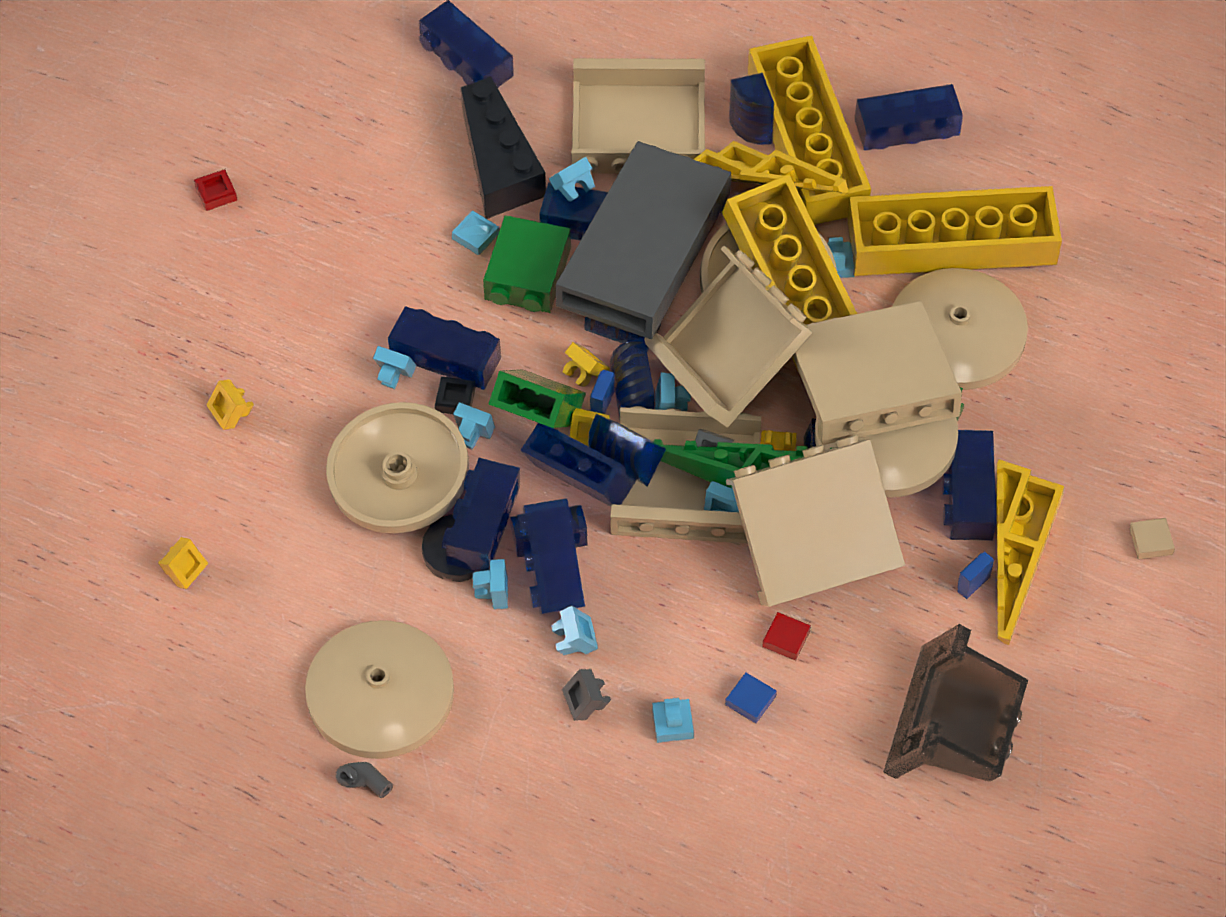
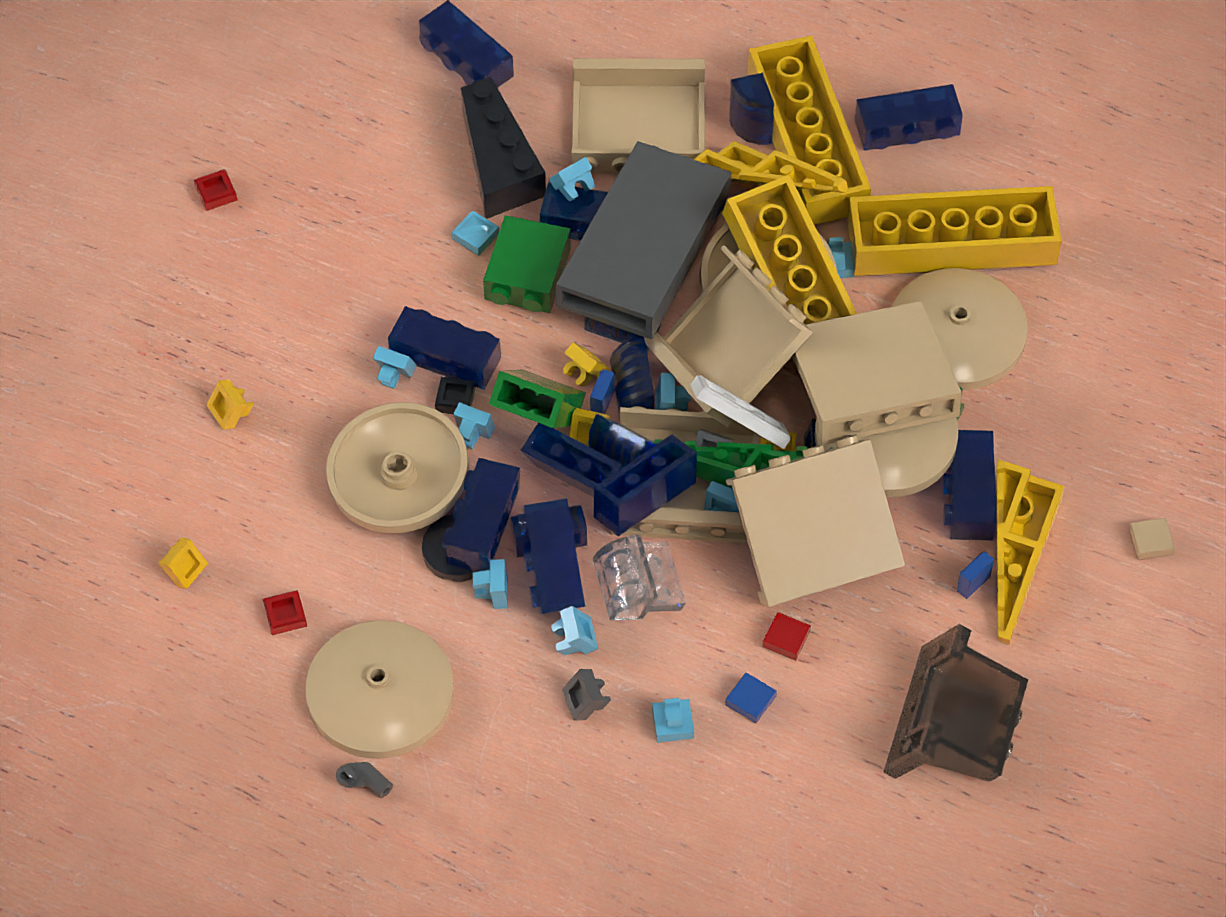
(285, 612): none -> red tile
(637, 578): none -> clear brick
(645, 485): none -> clear blue brick
(740, 411): none -> white tile

